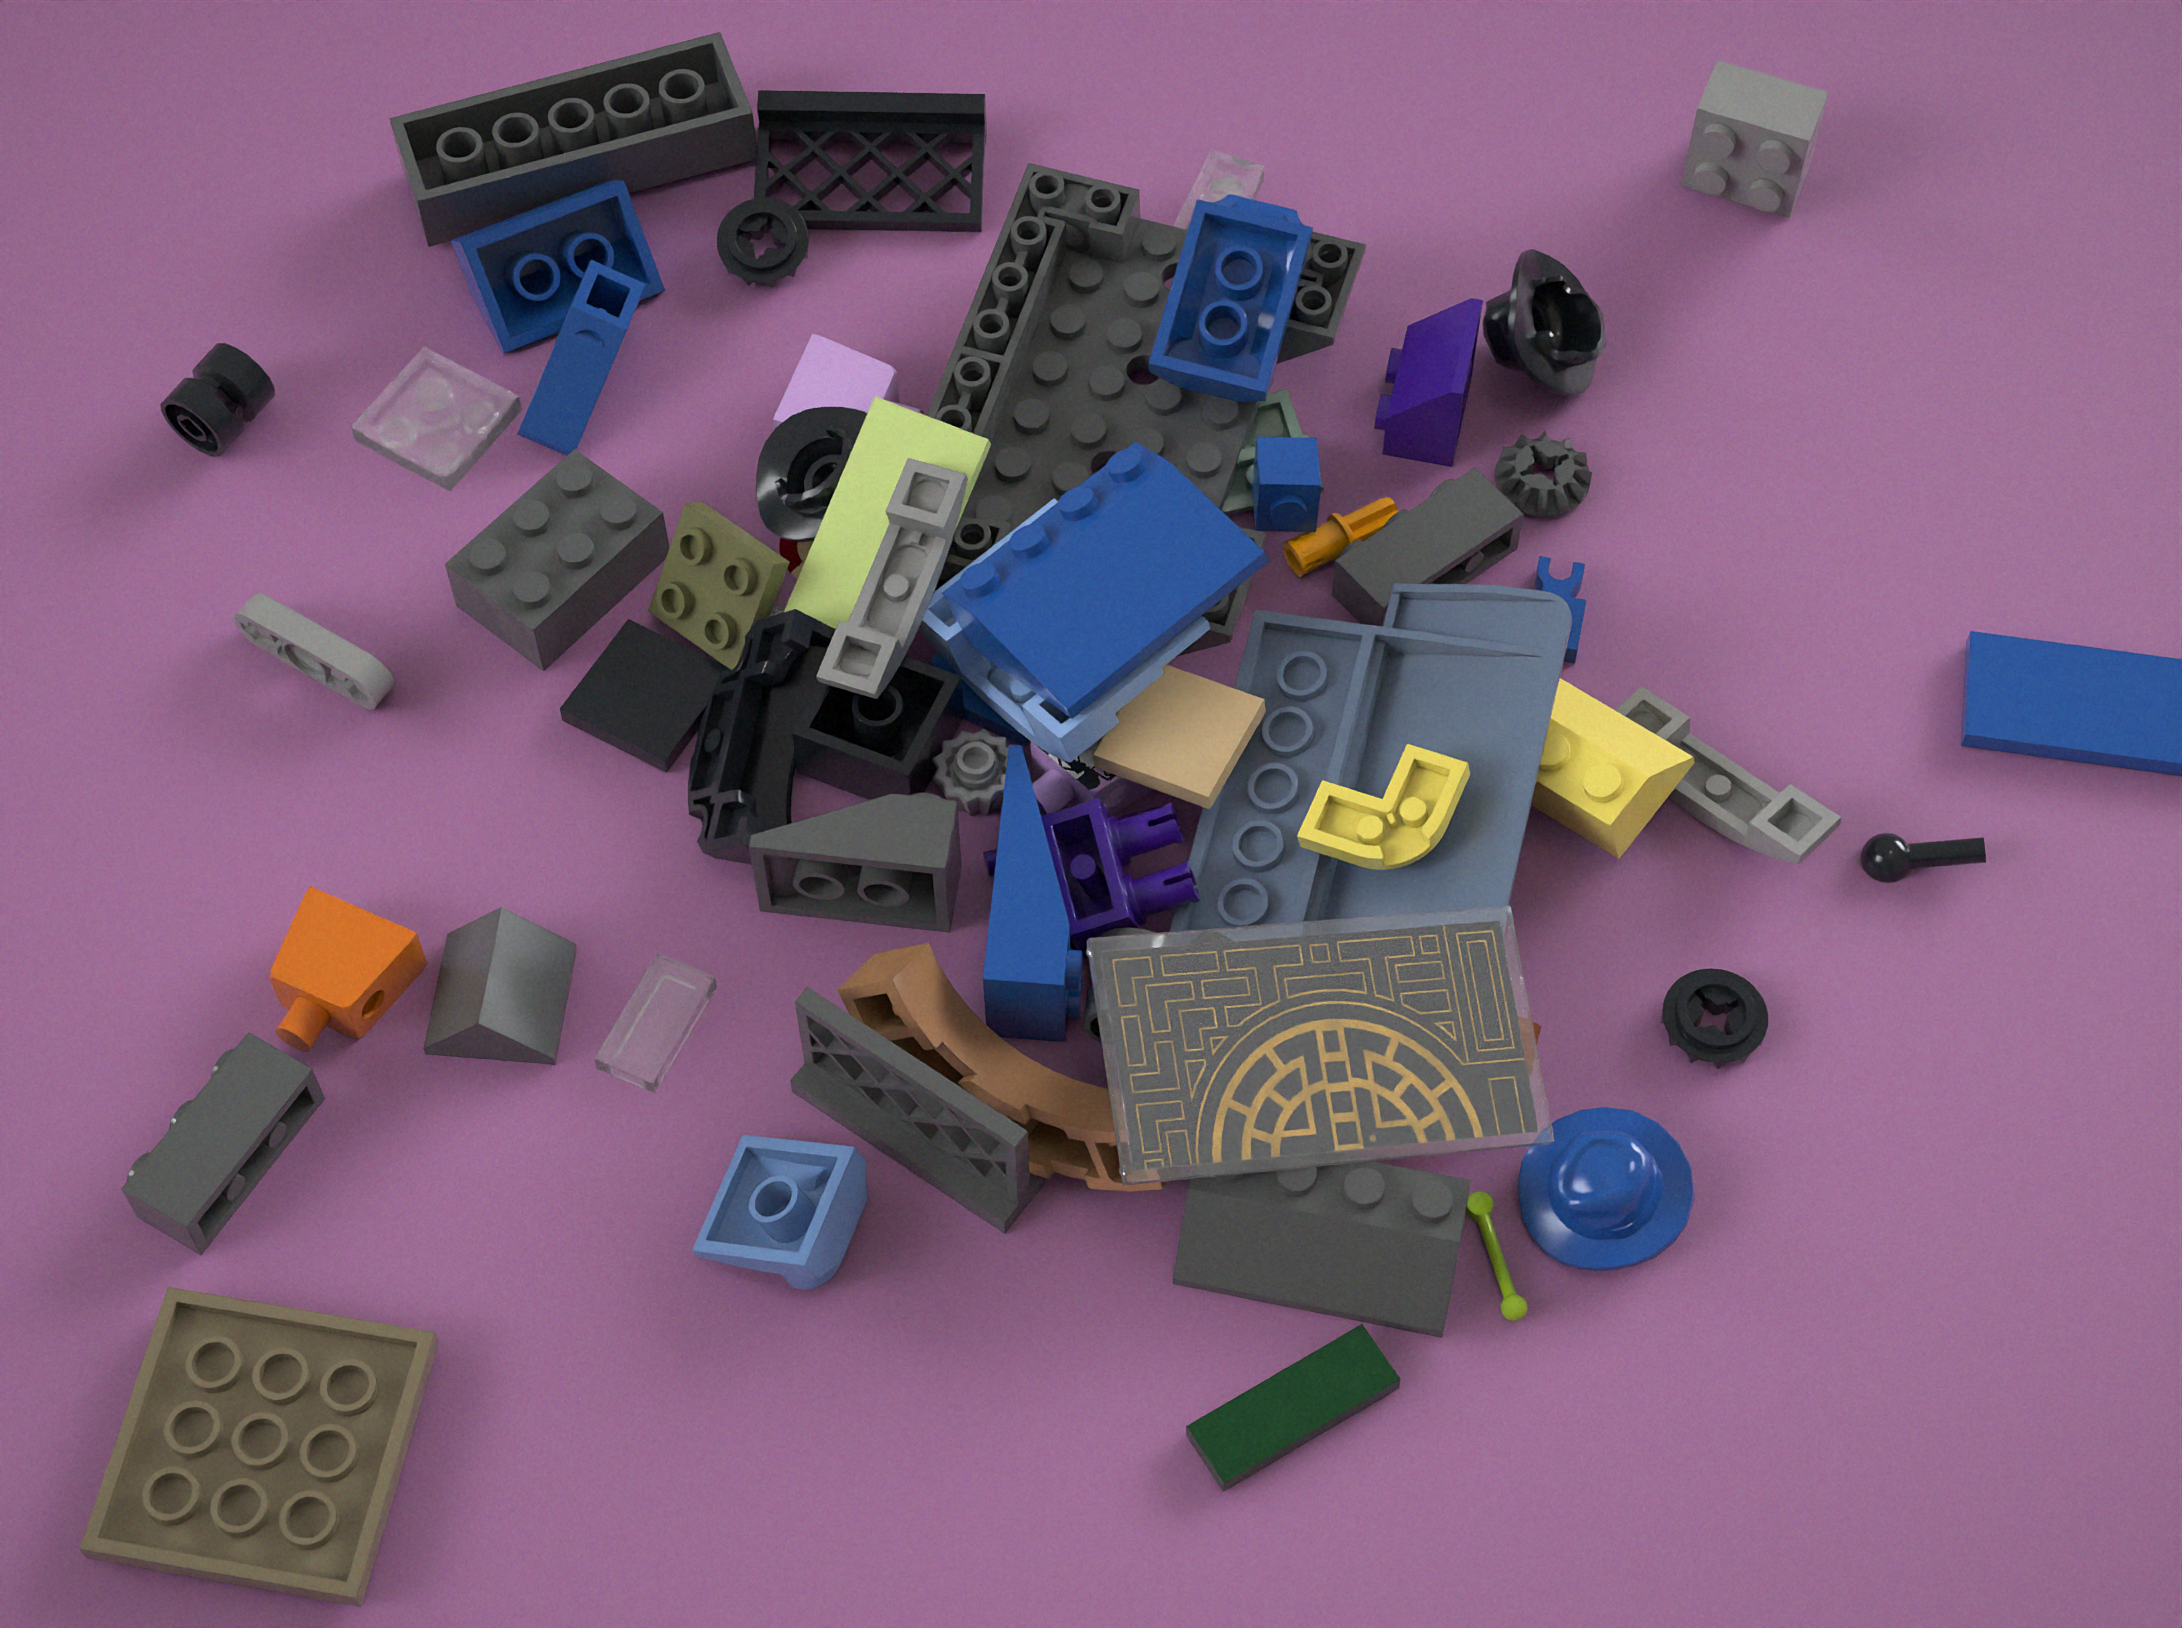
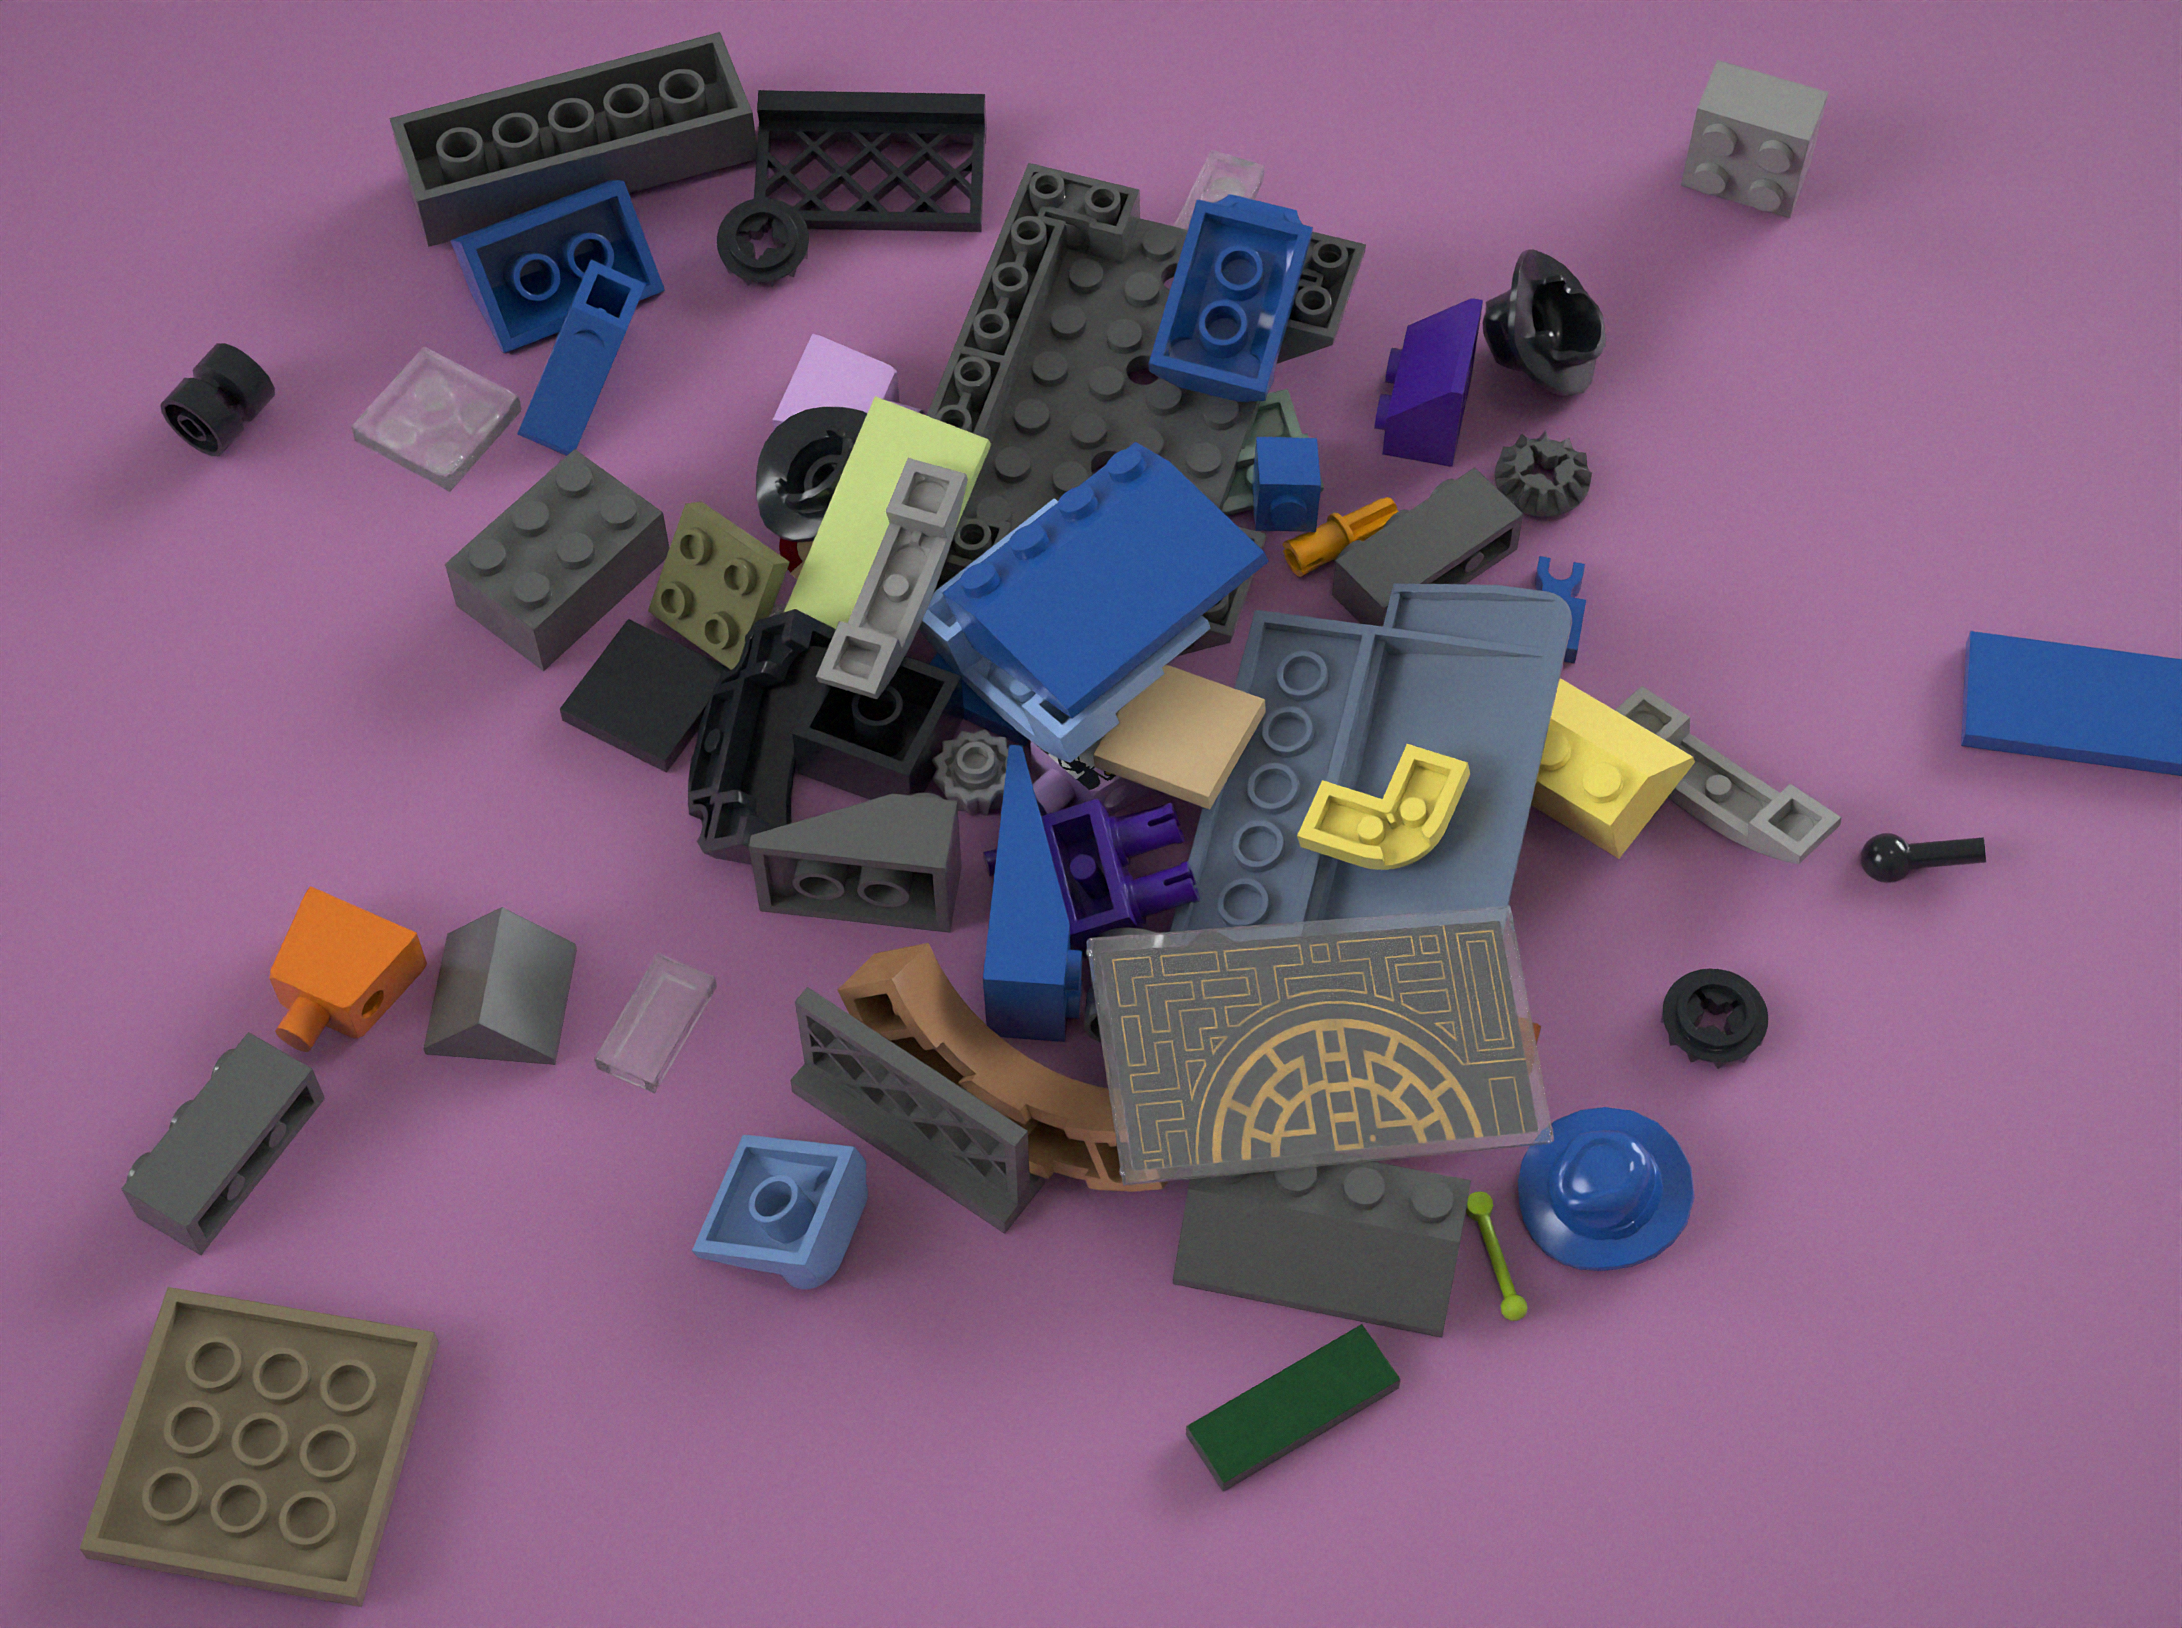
(314, 651): light grey beam -> none

